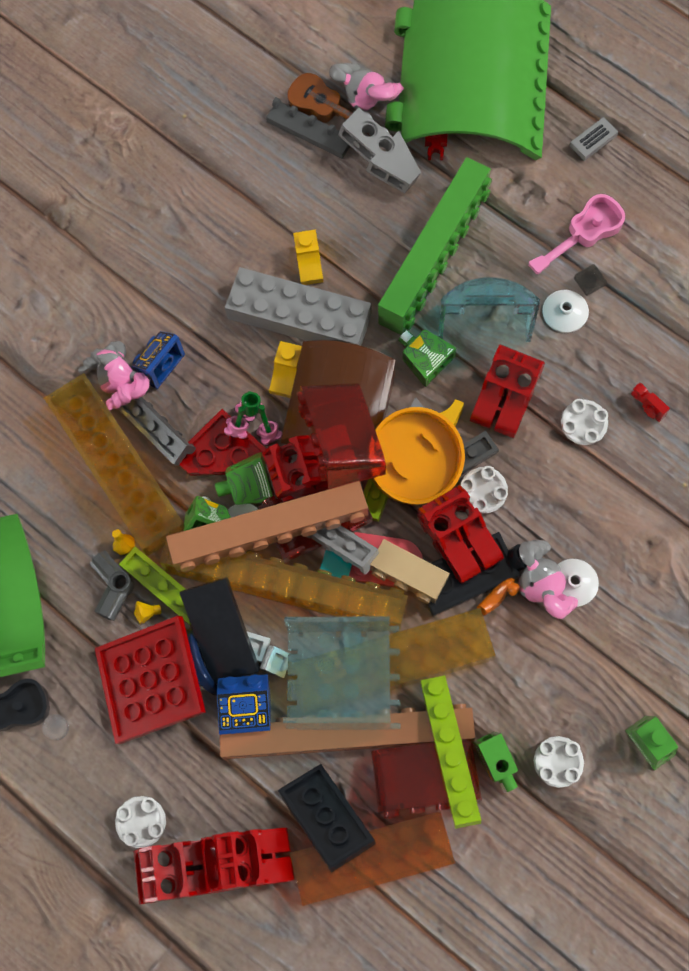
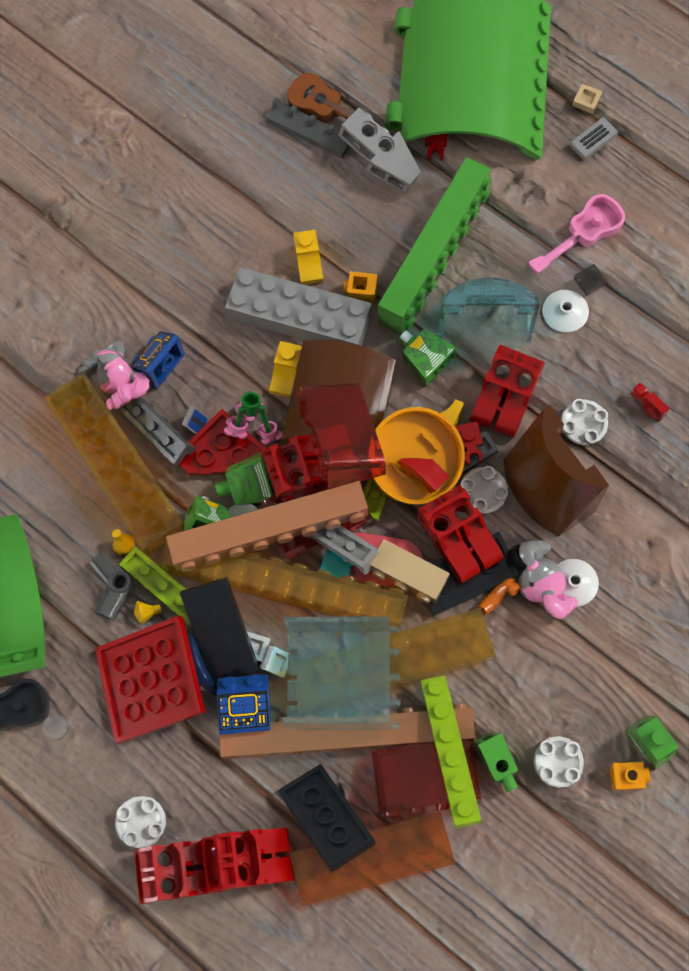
(194, 420): none -> slope
(359, 281): none -> light orange brick
(367, 83): hair -> none
(426, 471): none -> red slope
(471, 439): none -> red plate
(550, 478): none -> reddish brown windscreen
(587, 98): none -> tan plate
(620, 778): none -> light orange brick

